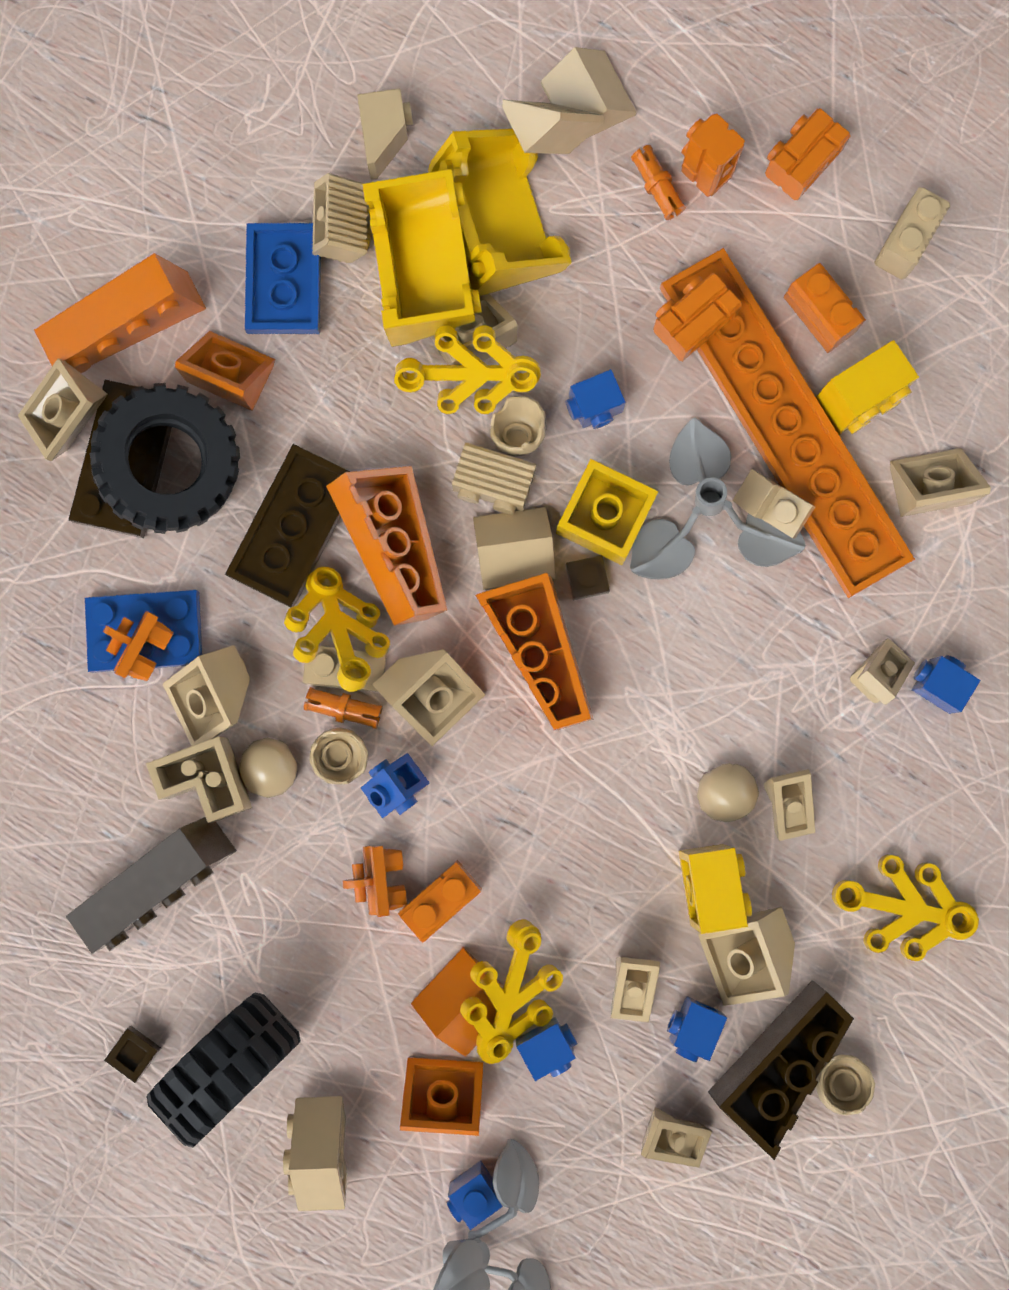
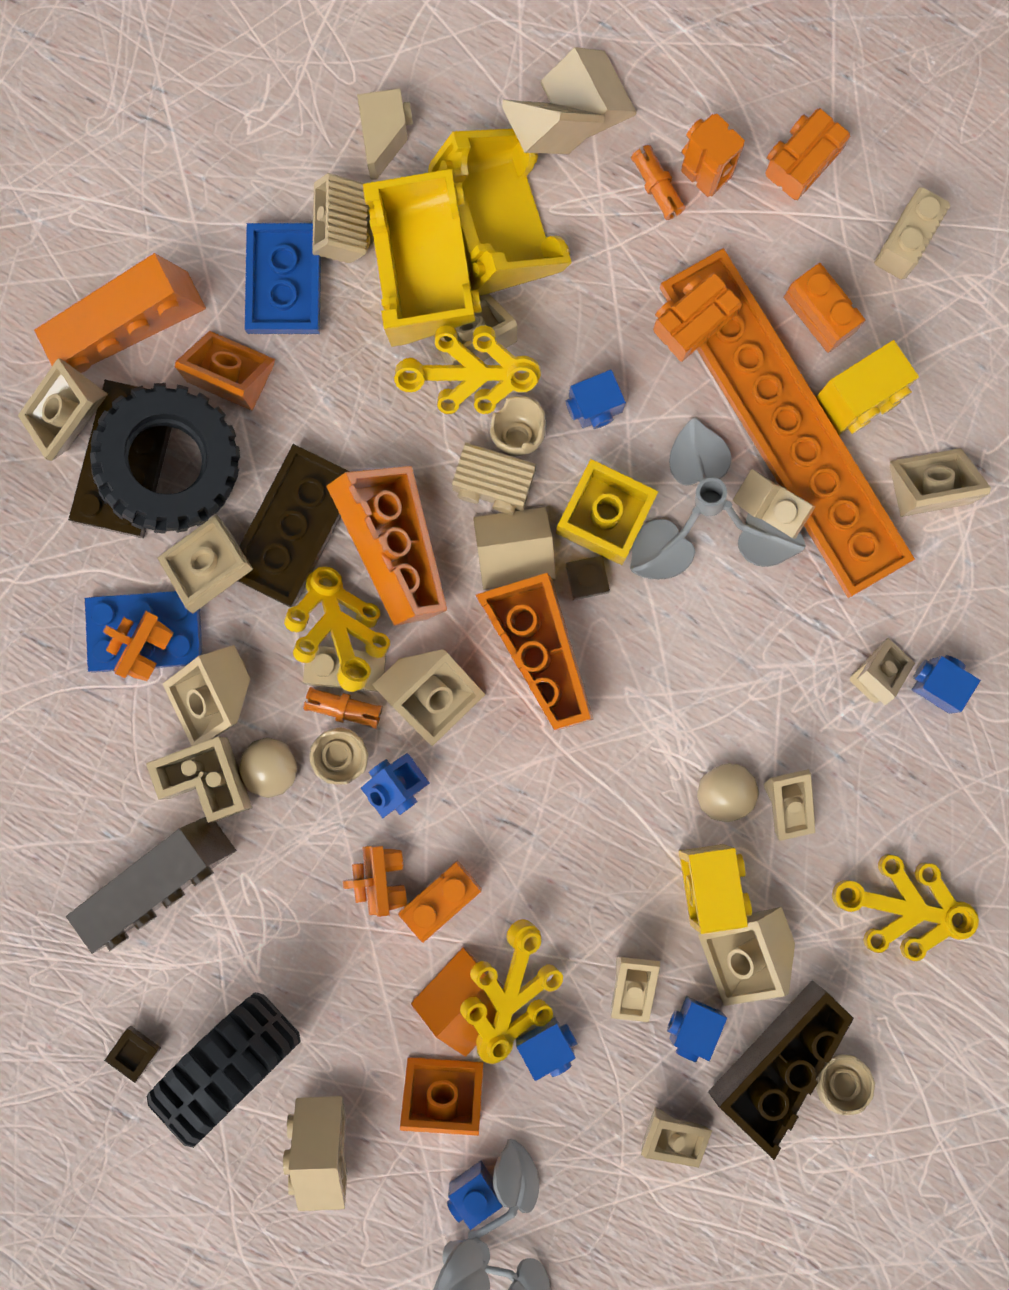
(204, 564): none -> tan plate

